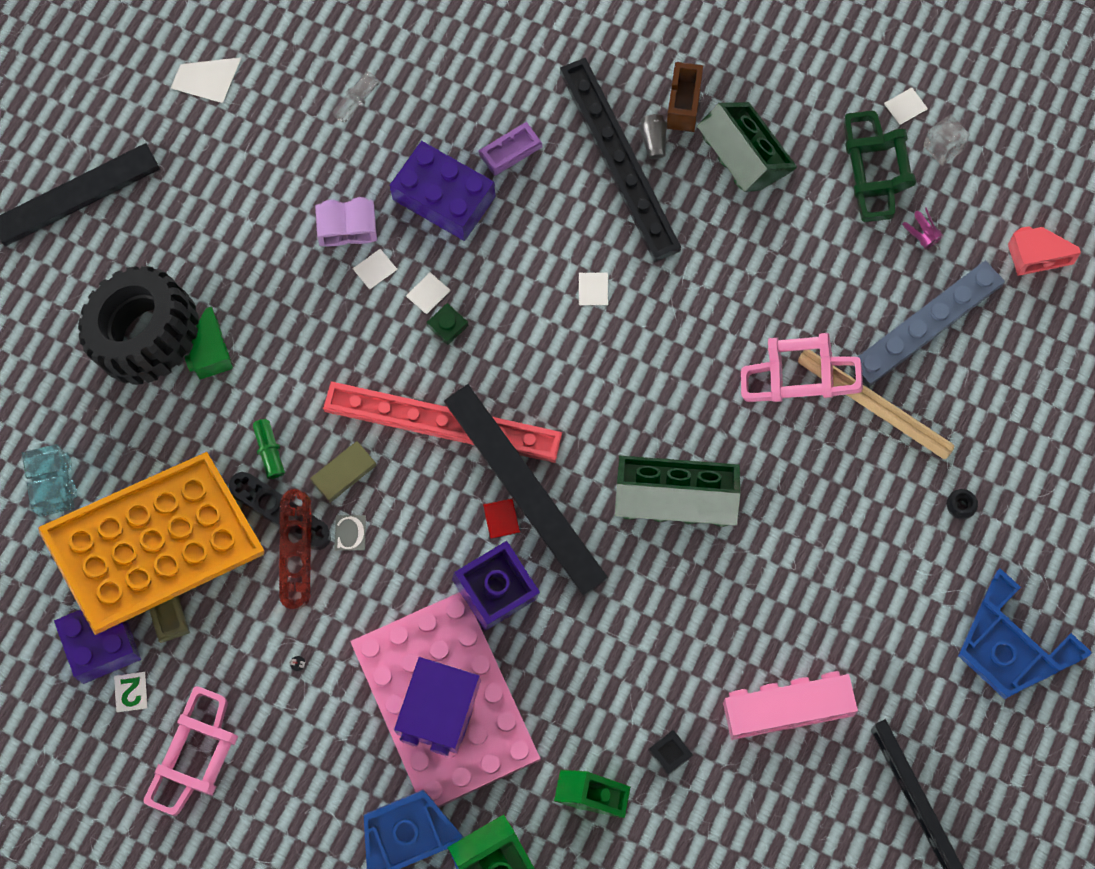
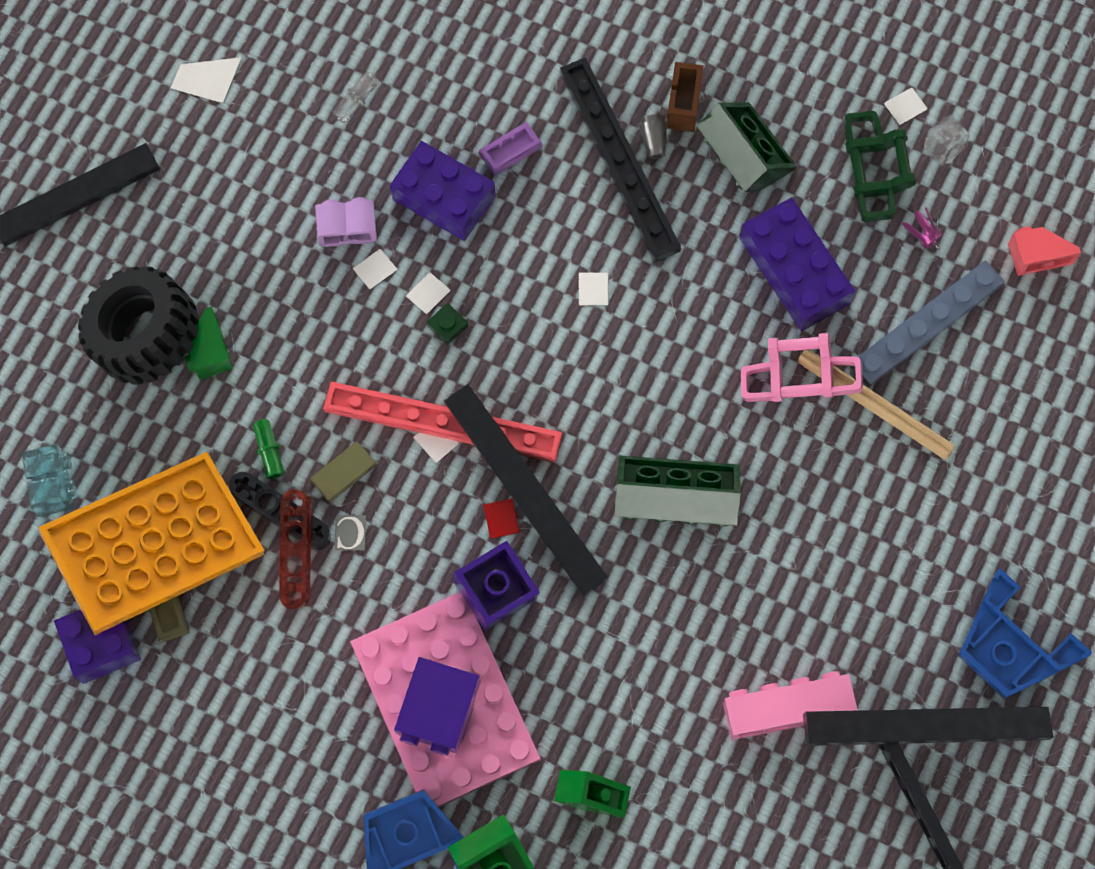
(130, 692): white sticker -> none
(186, 724): bright pink bar -> none
(297, 663): black piece -> none
(435, 446): none -> white sticker
(670, 752): black plate -> none
(796, 264): none -> dark purple brick
(927, 726): none -> black tile
(965, 496): black plate -> none

